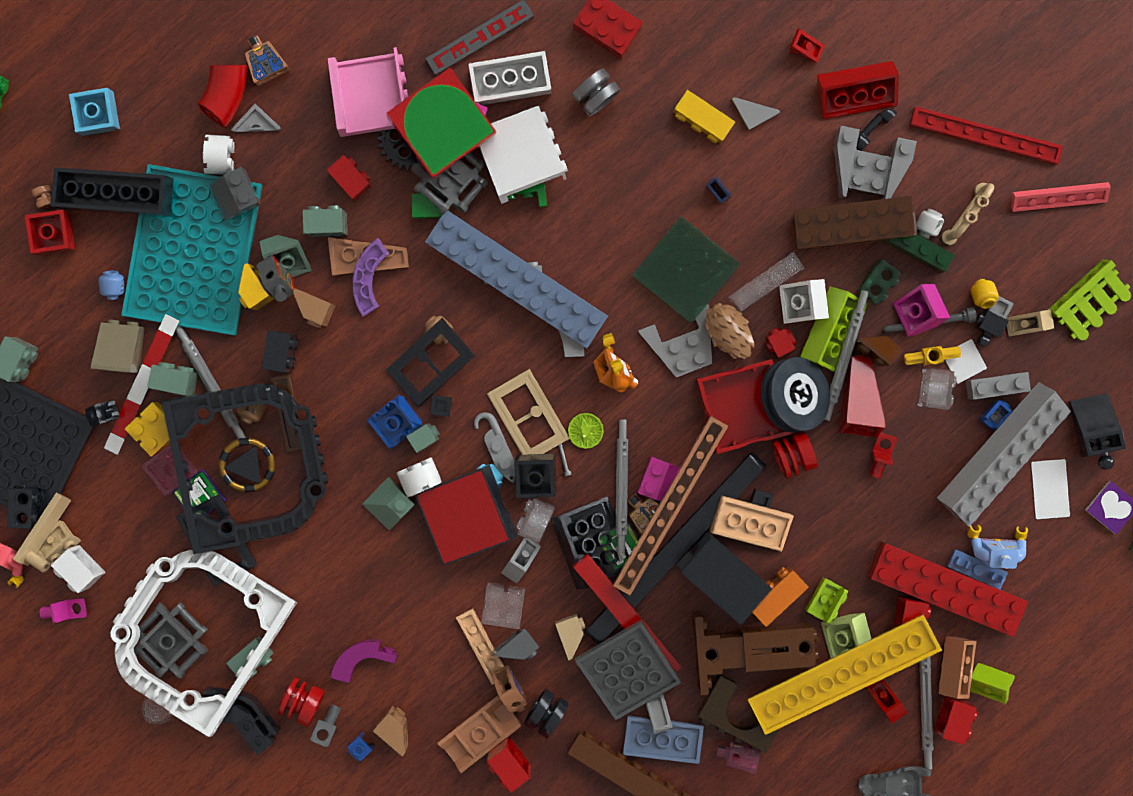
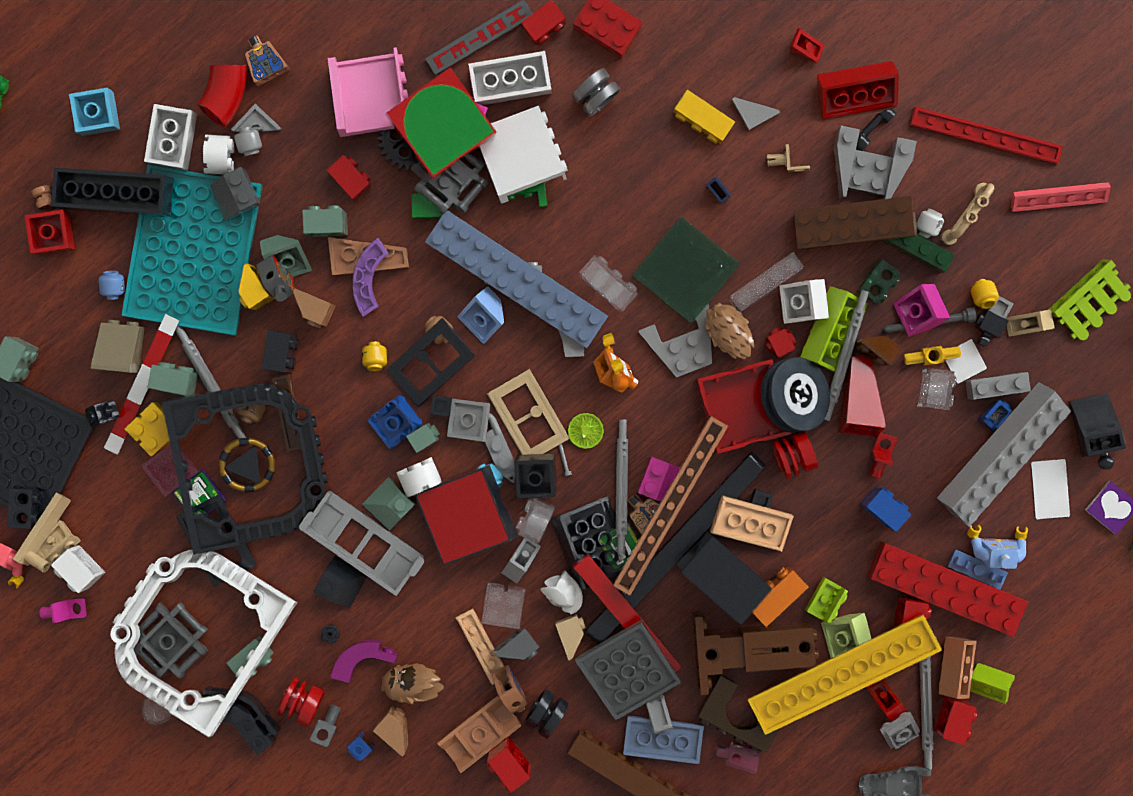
(170, 137): none -> white brick
(248, 141): none -> light grey head
(329, 522): none -> light grey piece
(335, 634): none -> black plate
(340, 582): none -> black slope
(374, 356): none -> yellow head
(411, 683): none -> medium nougat head
(468, 420): none -> light grey plate
(483, 314): none -> light blue slope
(544, 22): none -> red brick
(563, 592): none -> white helmet
(608, 283): none -> clear brick
(784, 159): none -> tan bracket
(886, 509): none -> blue brick
(900, 730): none -> light grey piece

